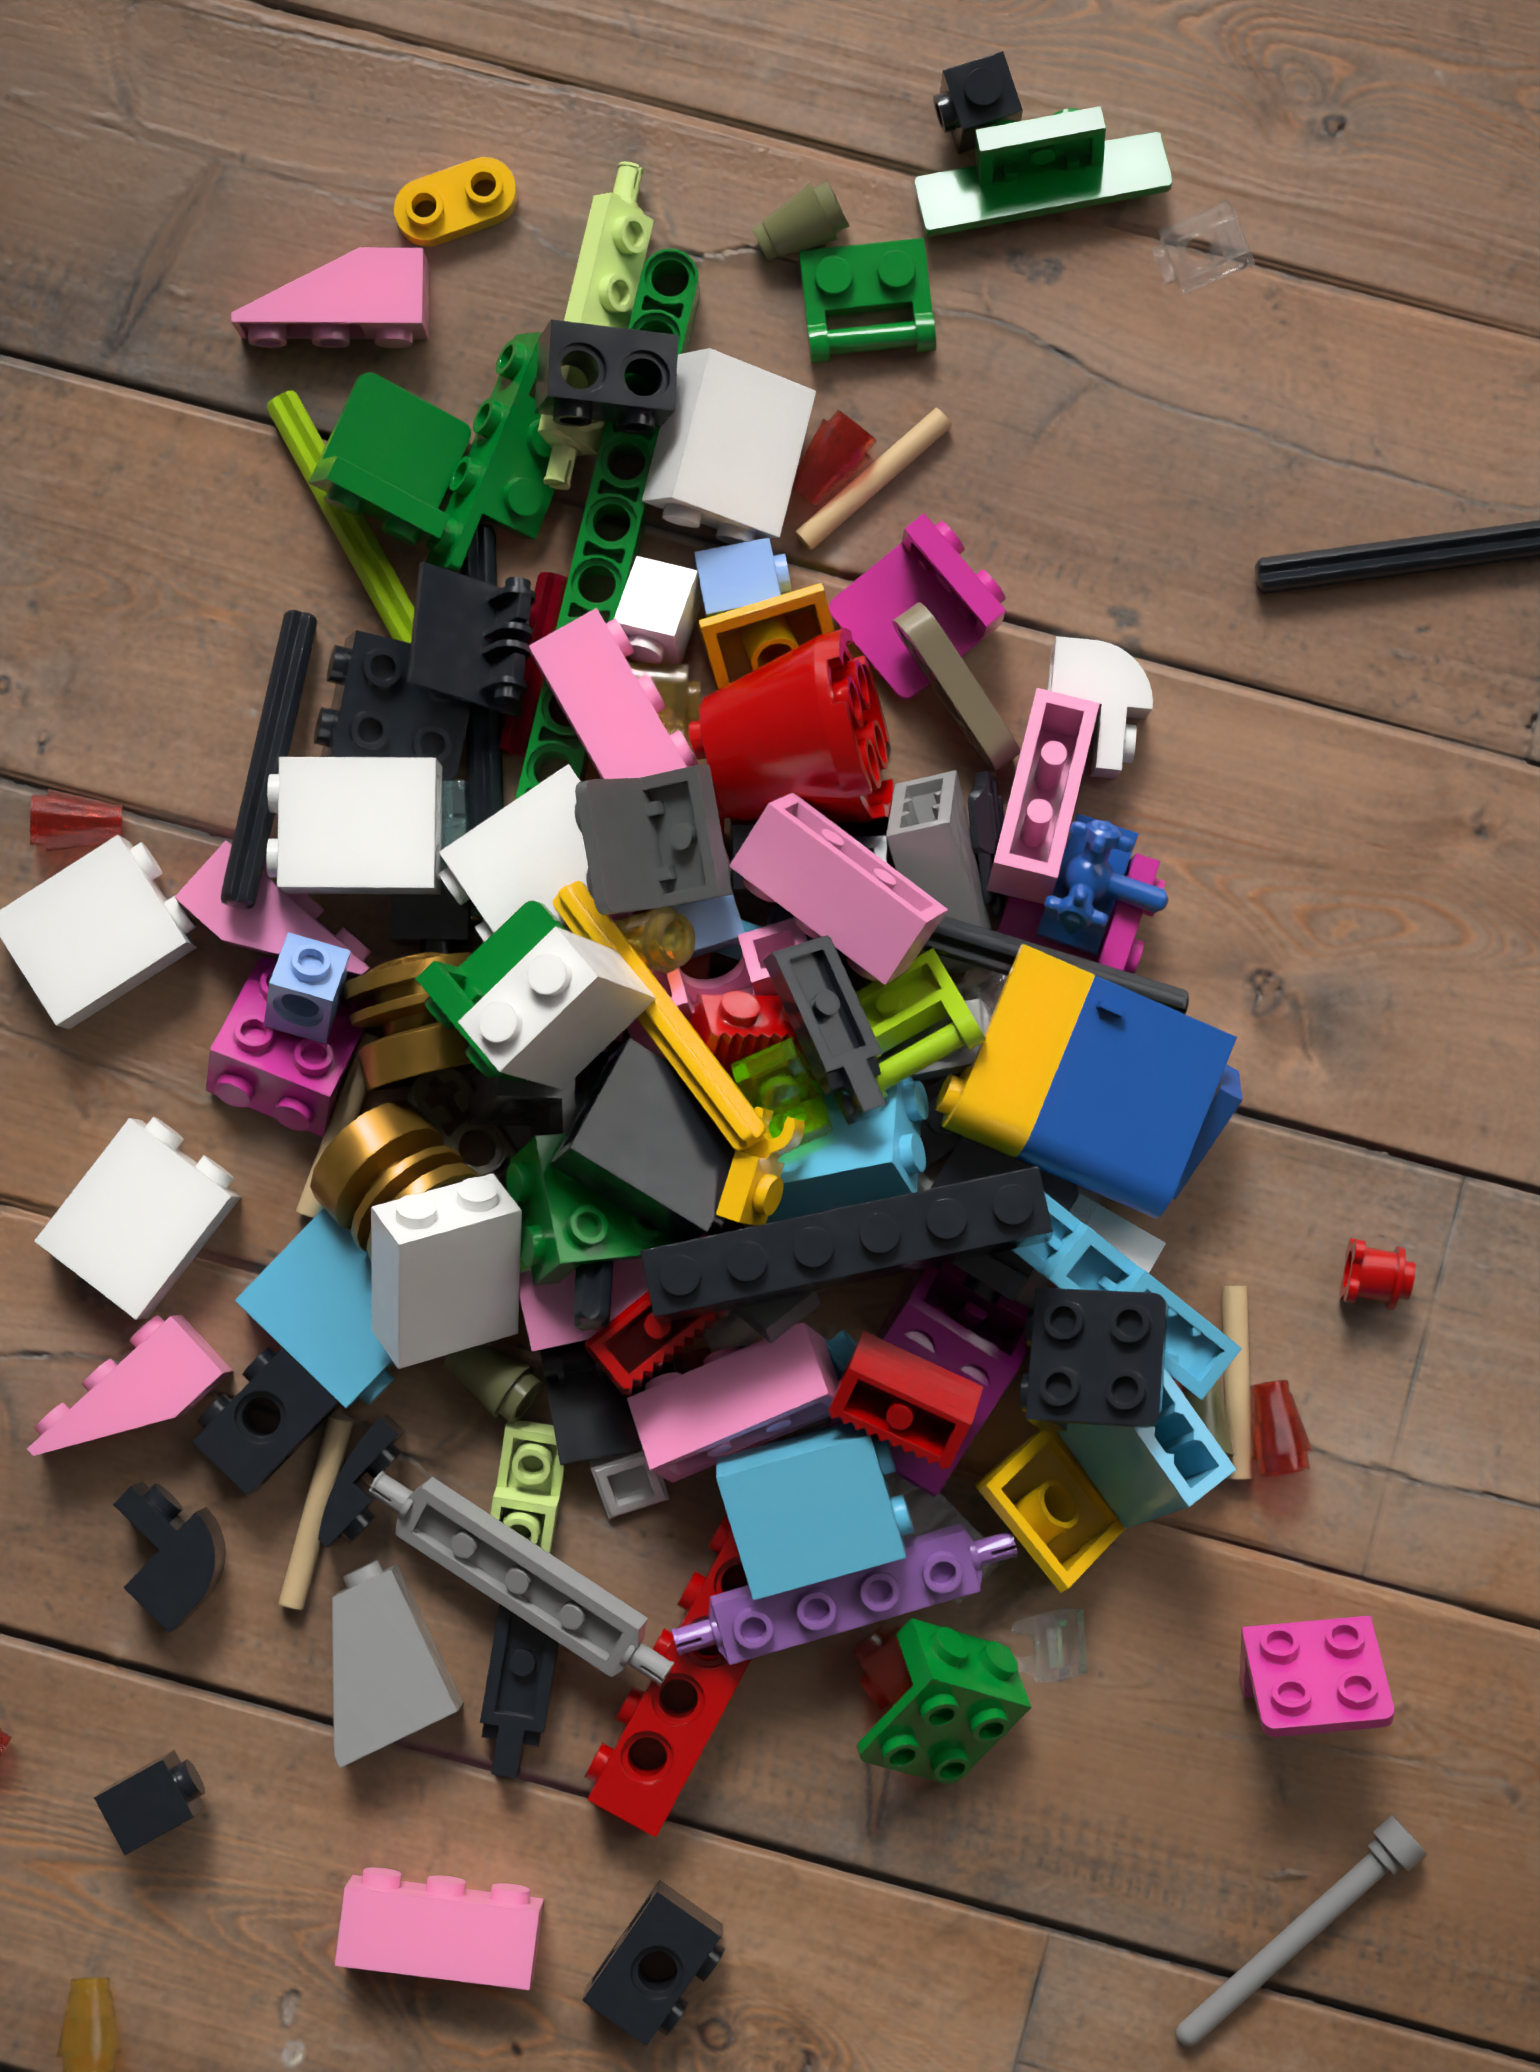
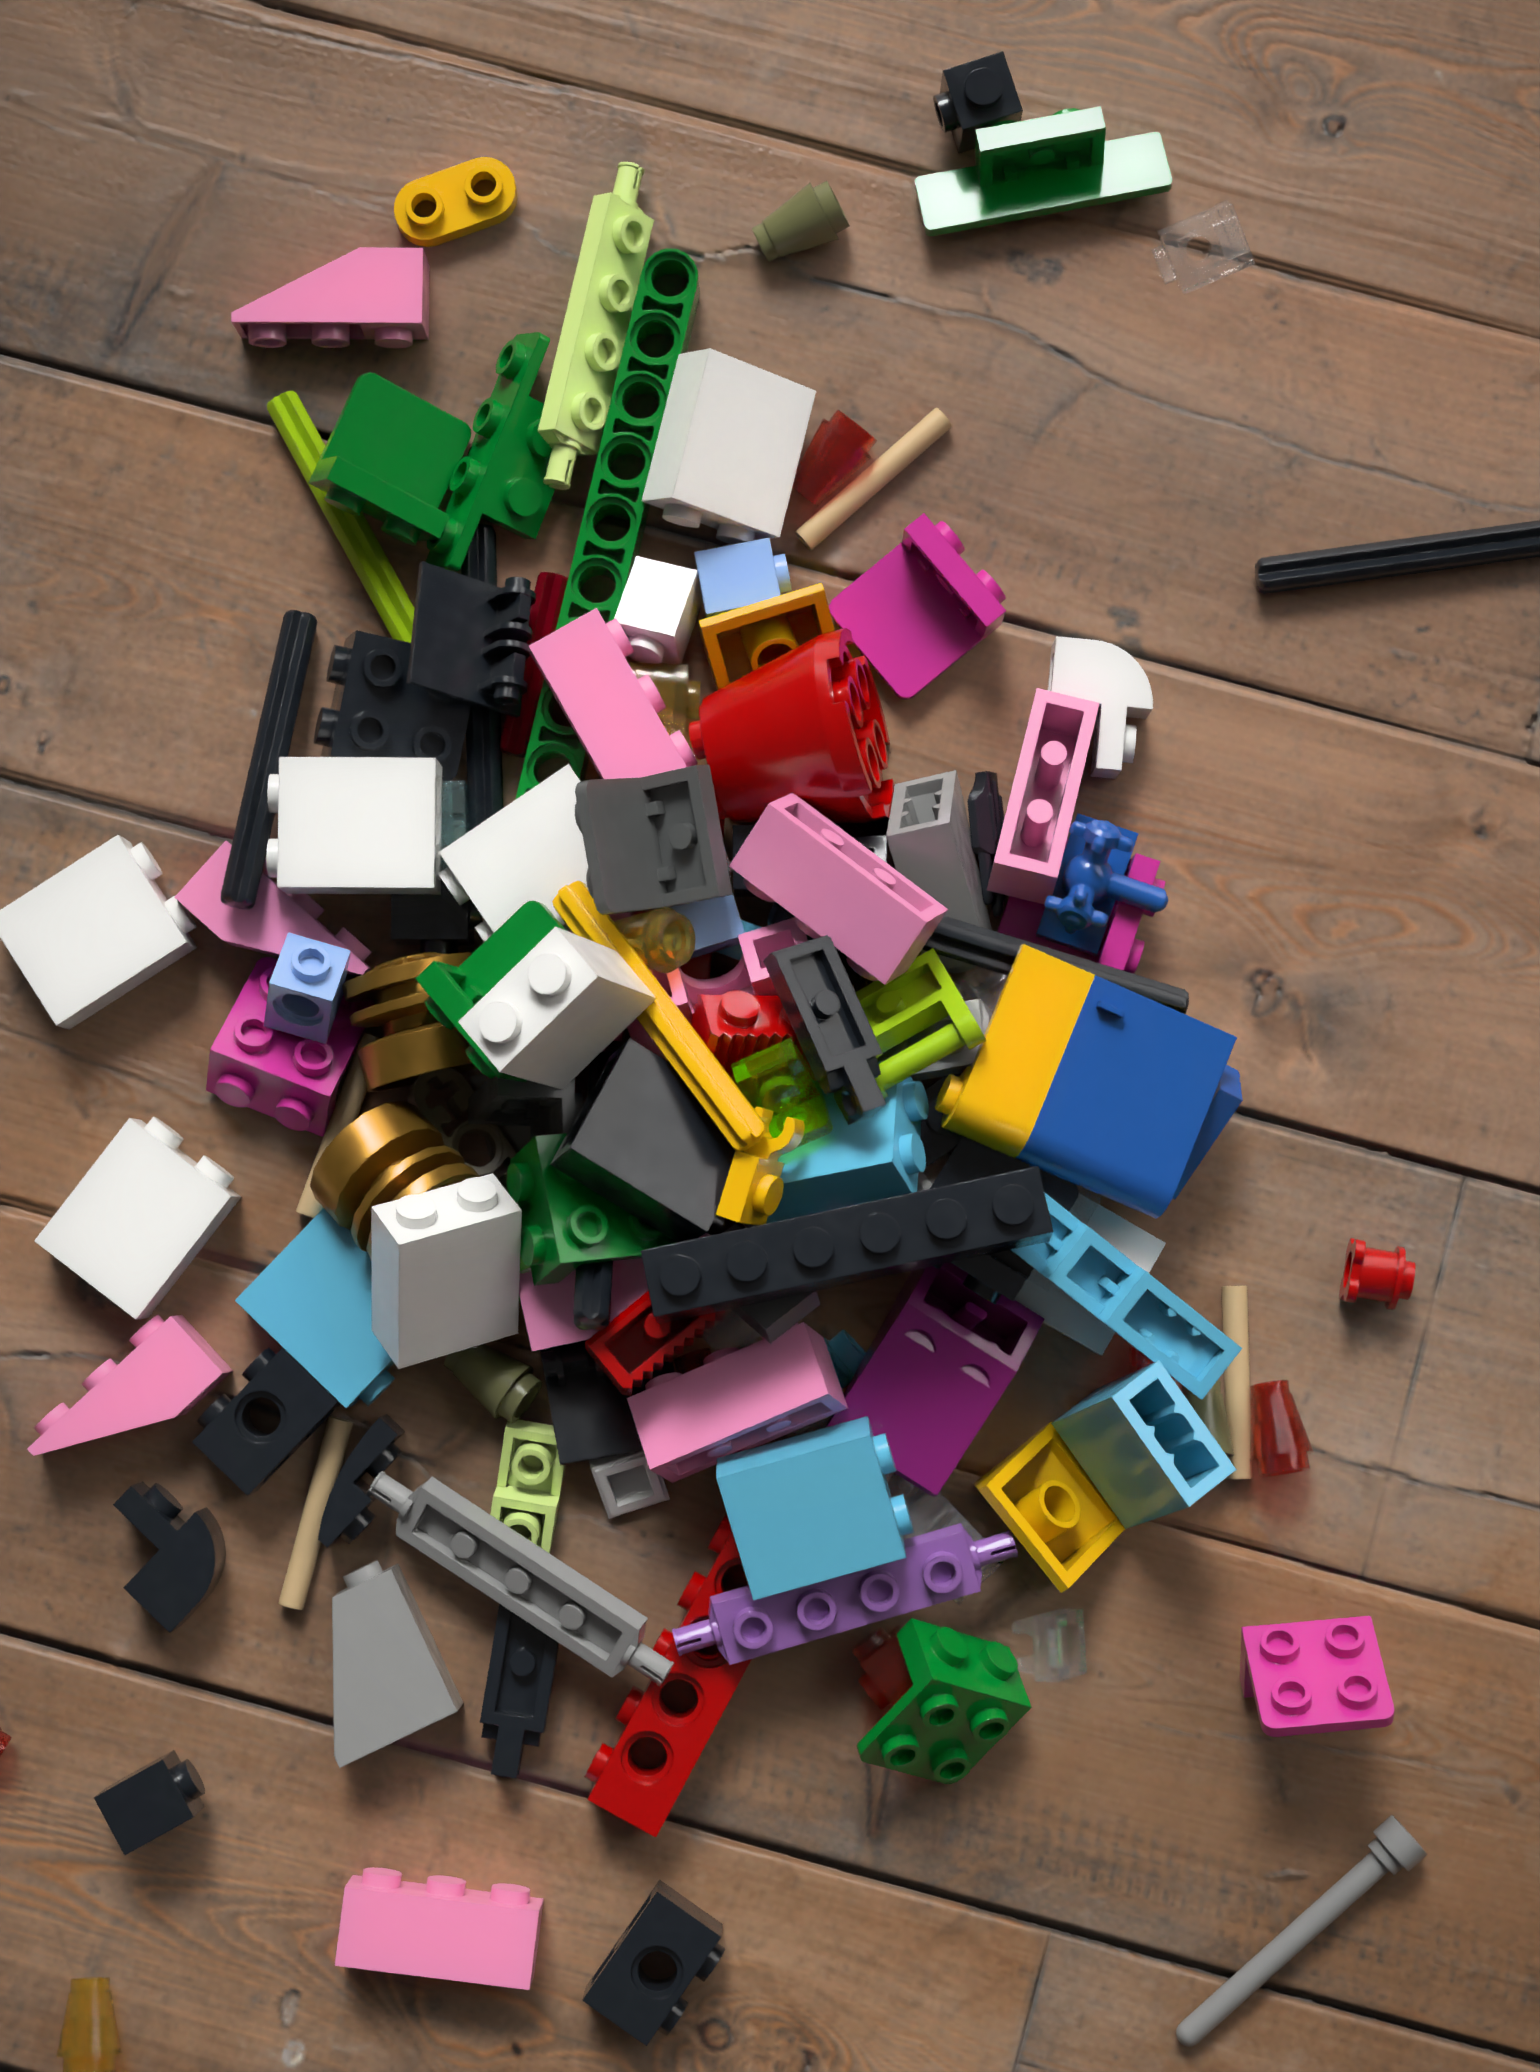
(72, 821): clear red cone -> none
(604, 358): black brick -> none
(864, 281): green plate -> none
(906, 1400): red brick -> none
(956, 686): dark tan beam -> none
(1094, 1358): black bracket -> none

